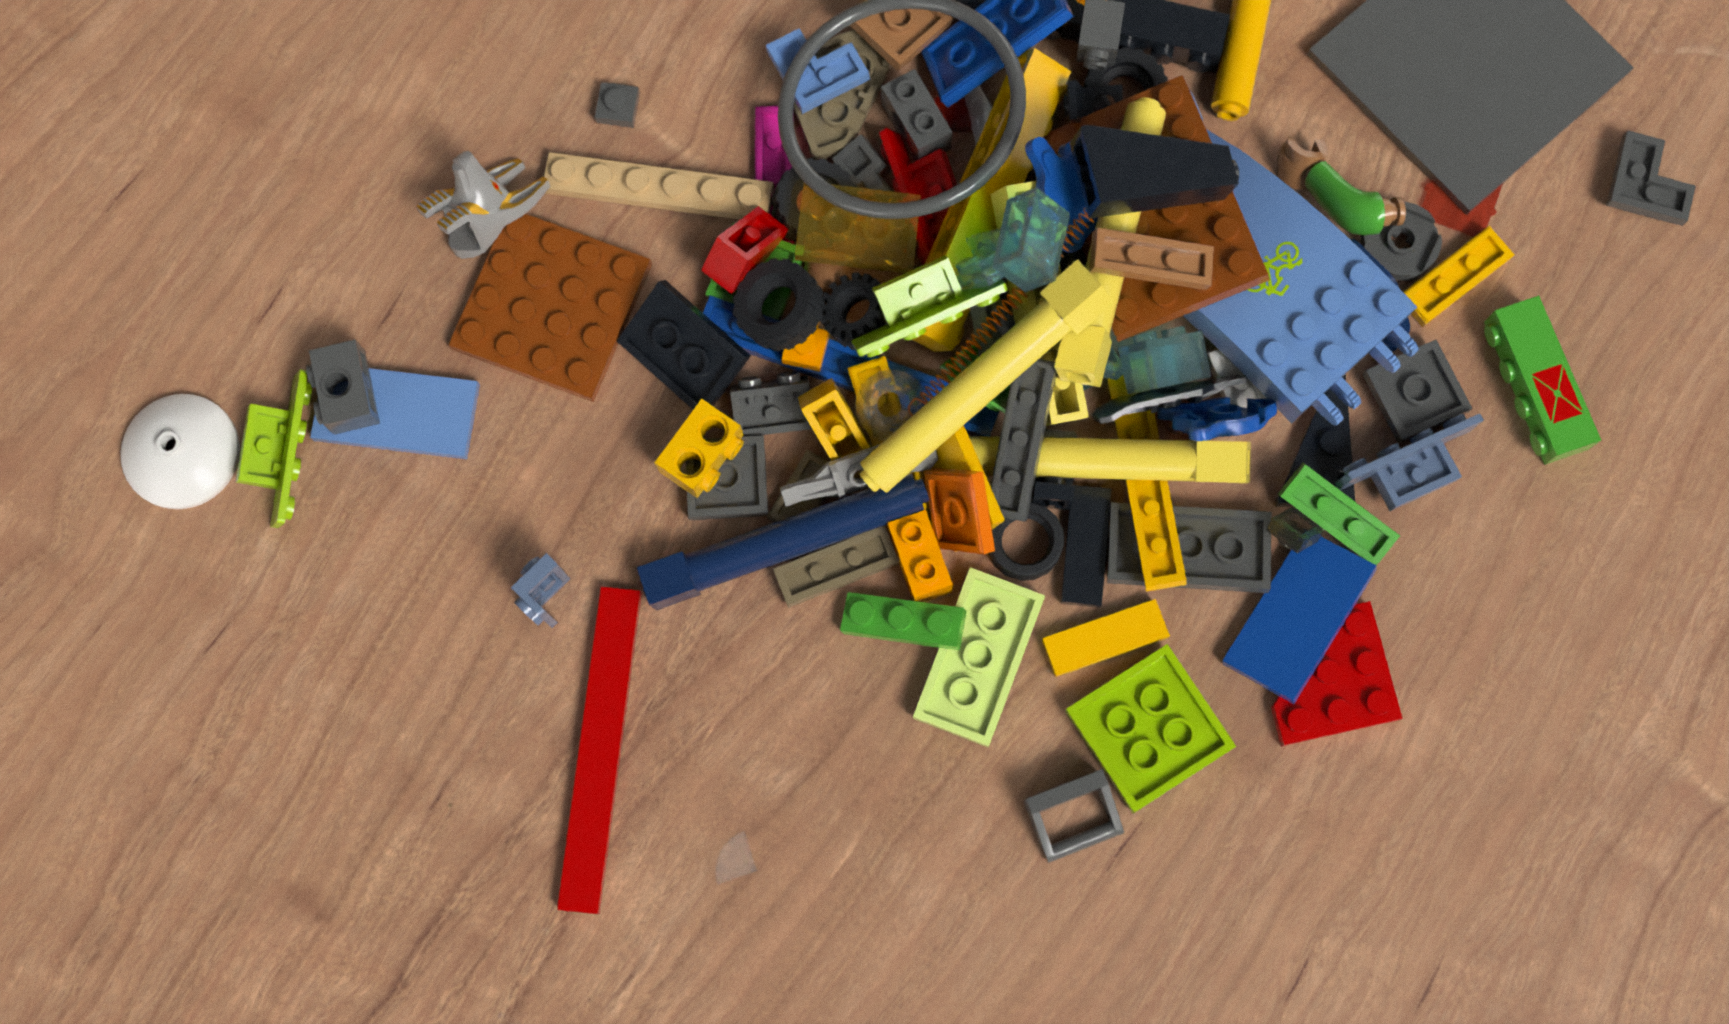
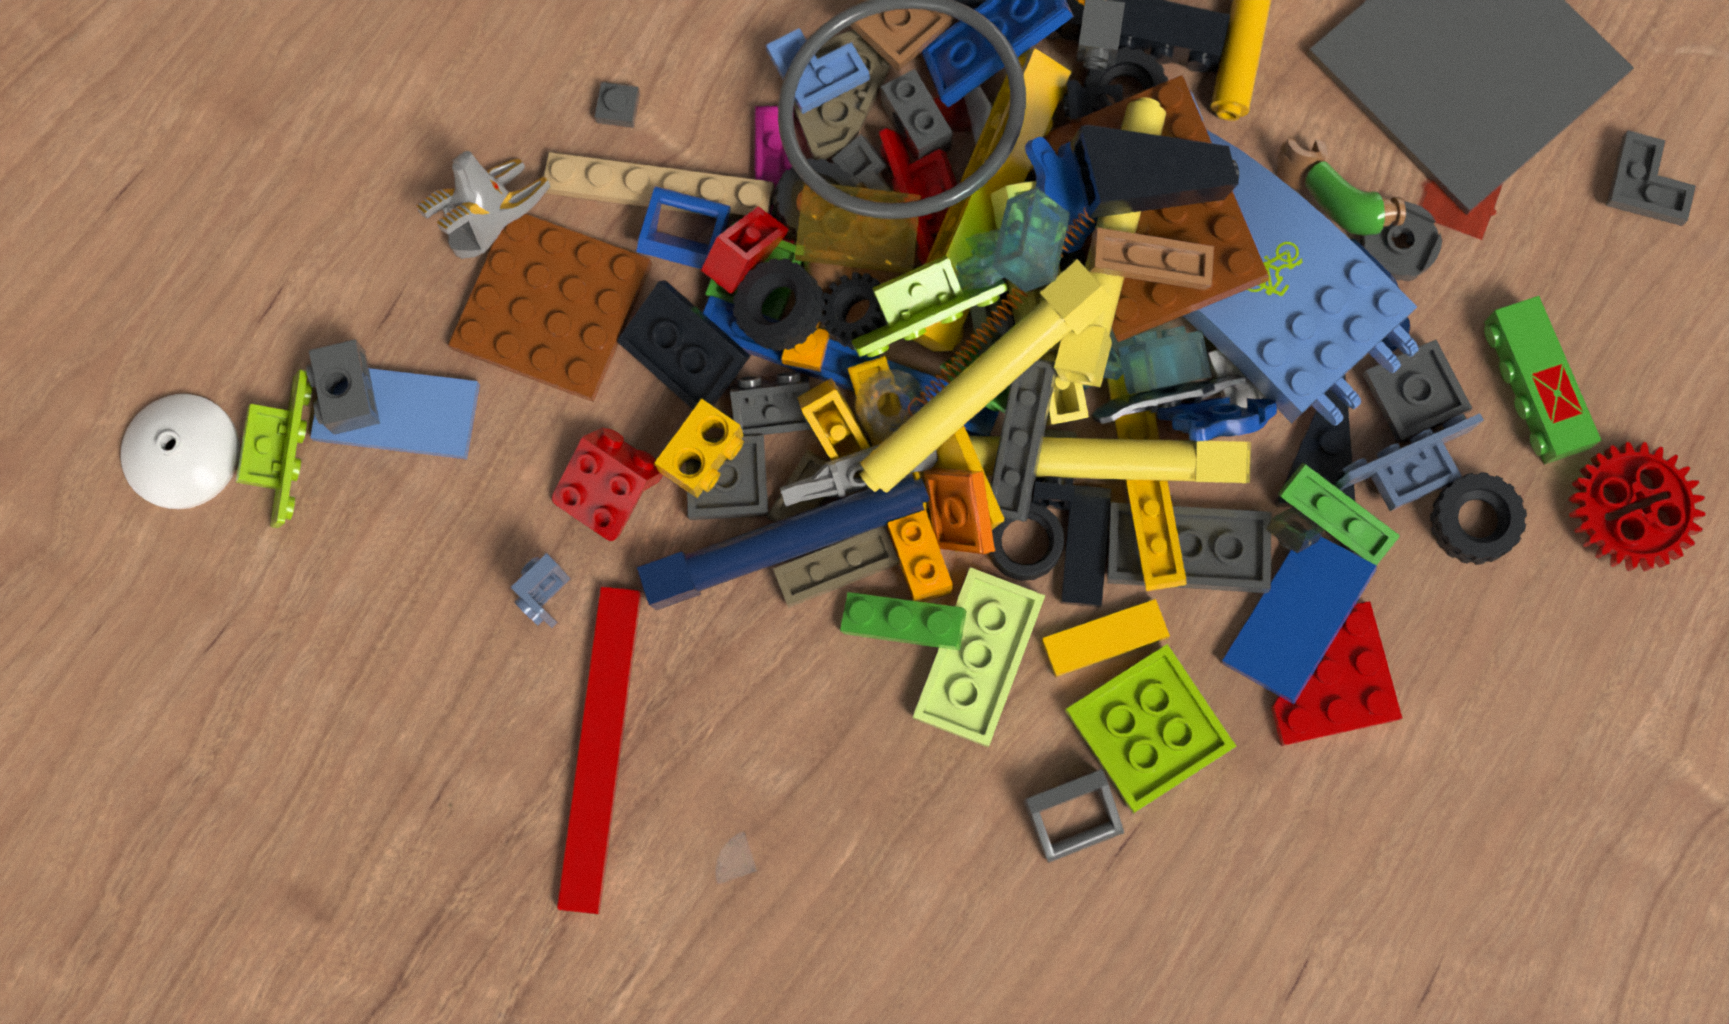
(605, 482): none -> red bracket
(673, 247): none -> blue tile
(1457, 275): yellow tile -> none
(1500, 496): none -> black tyre
(1652, 539): none -> red gear

